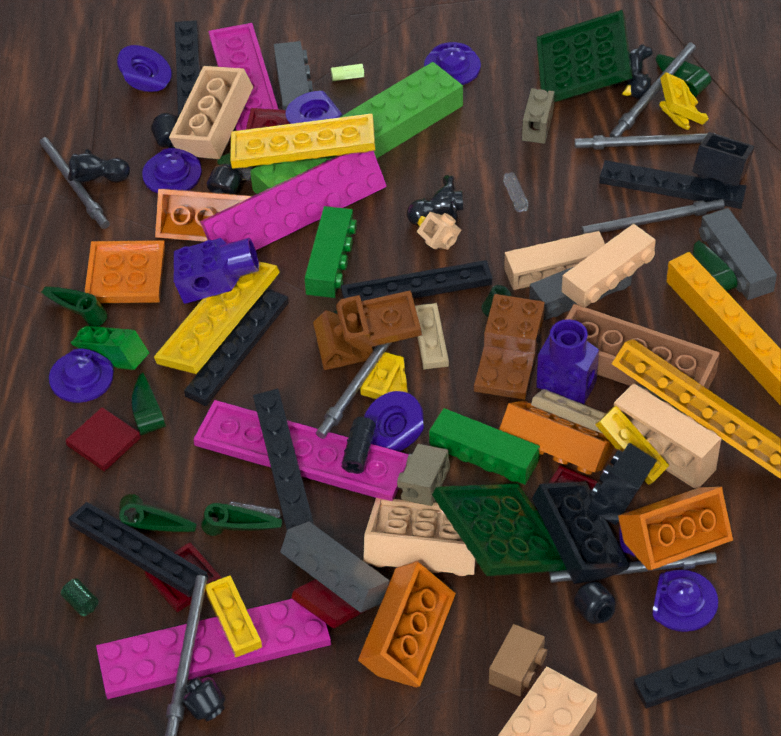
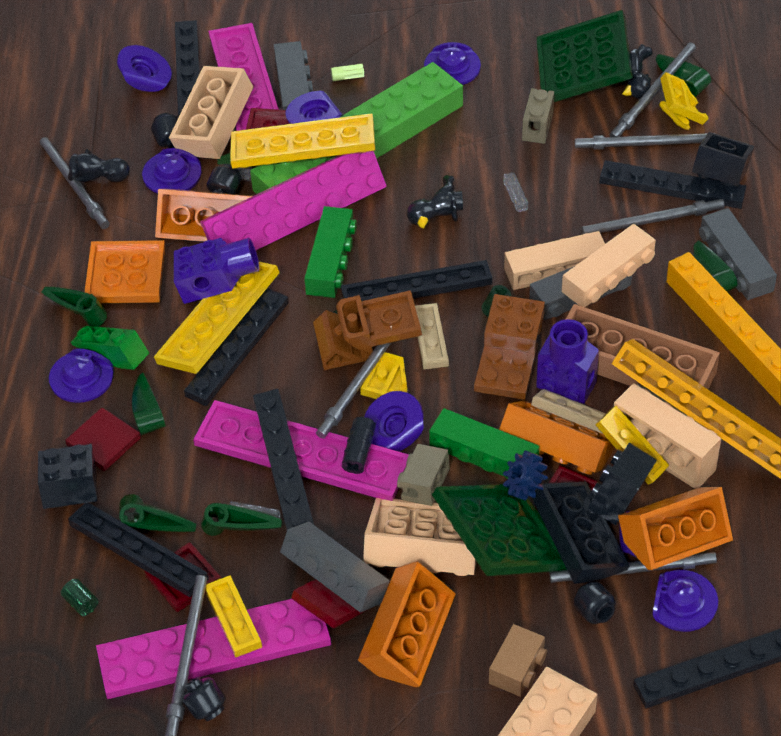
(67, 476): none -> black brick
(439, 230): light nougat brick -> none
(525, 475): none -> dark blue gear

